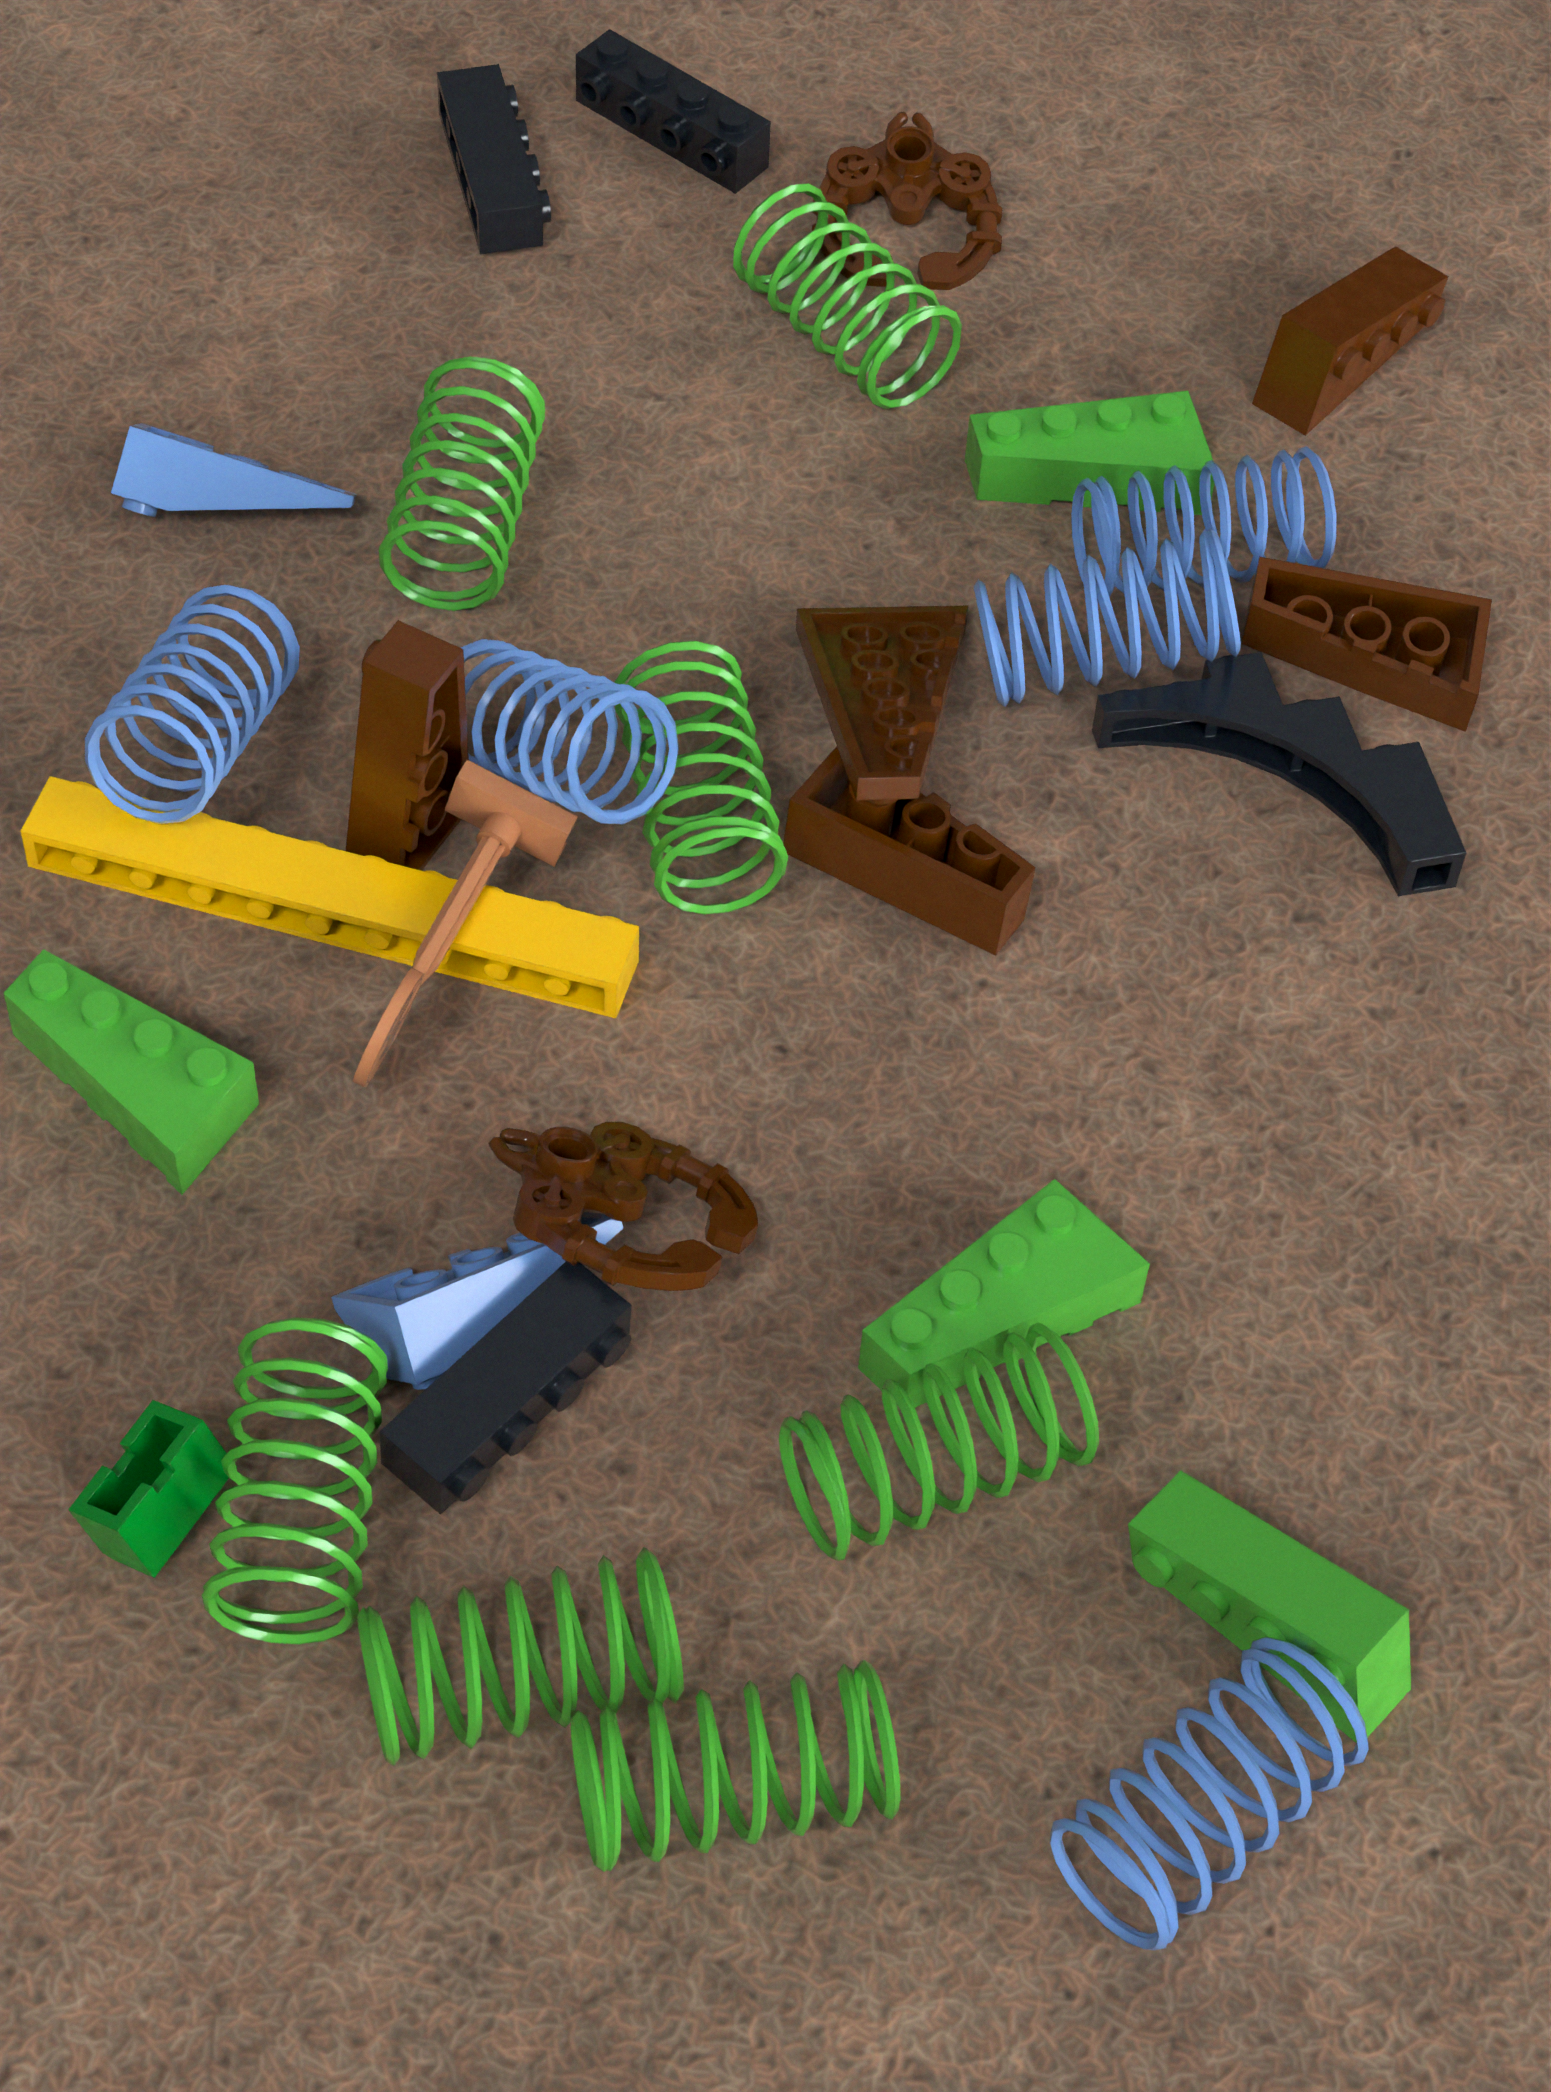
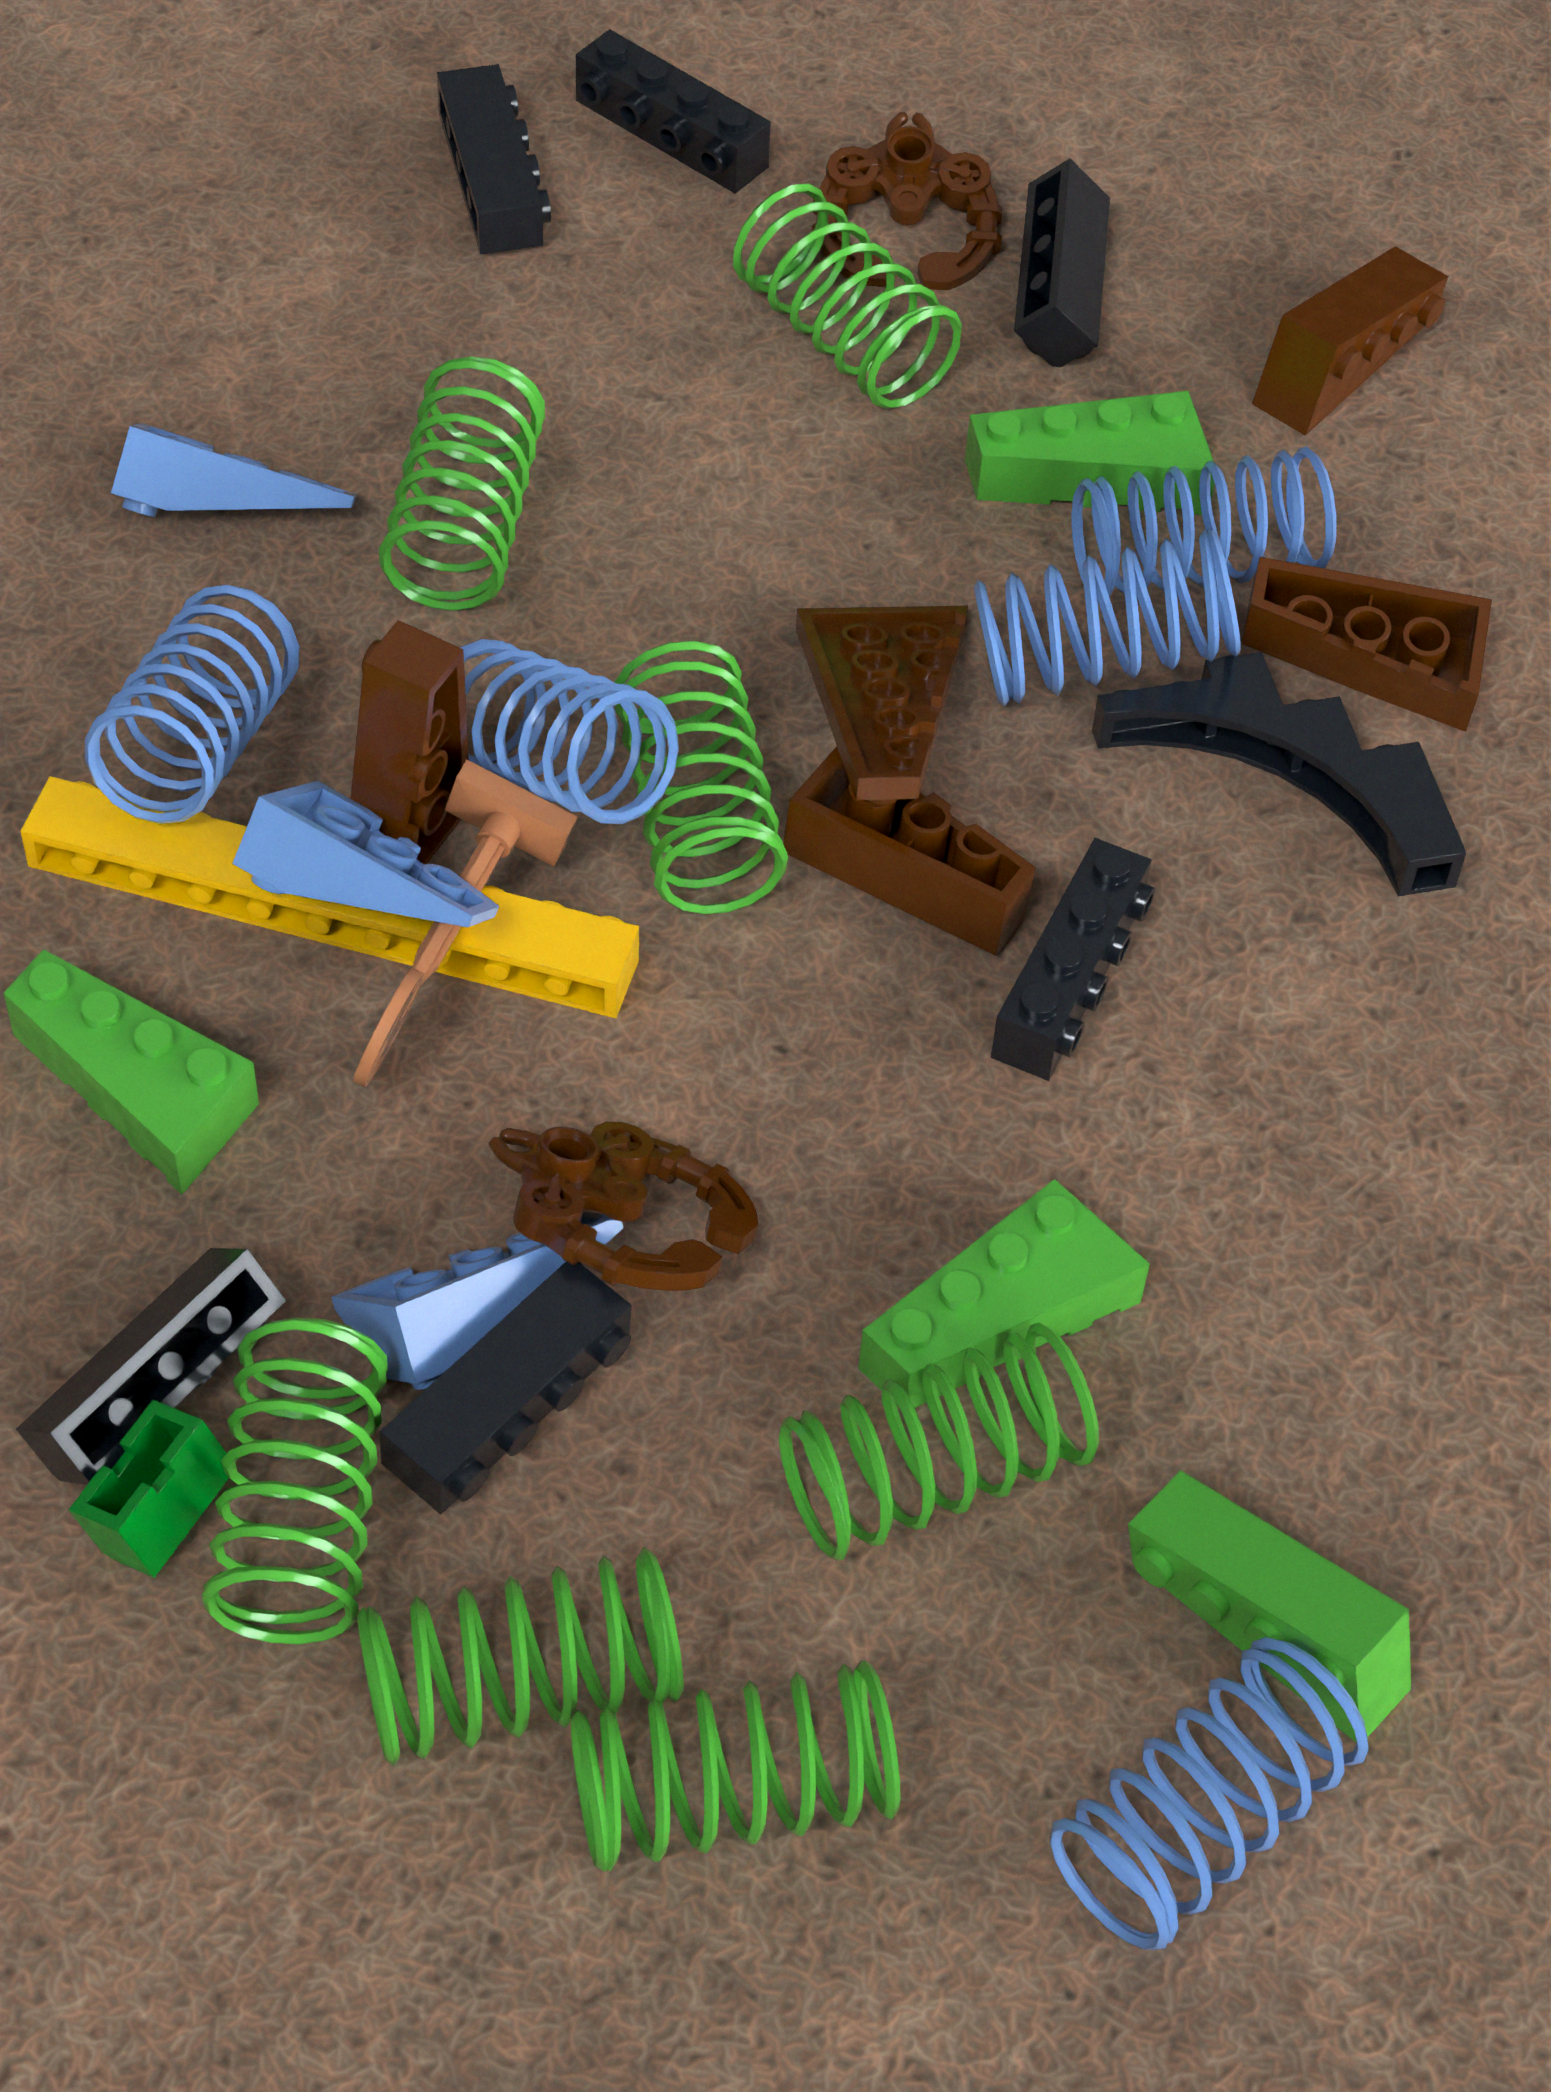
(156, 1358): none -> black brick
(332, 851): none -> medium blue wedge
(1062, 265): none -> black brick
(1071, 960): none -> black brick

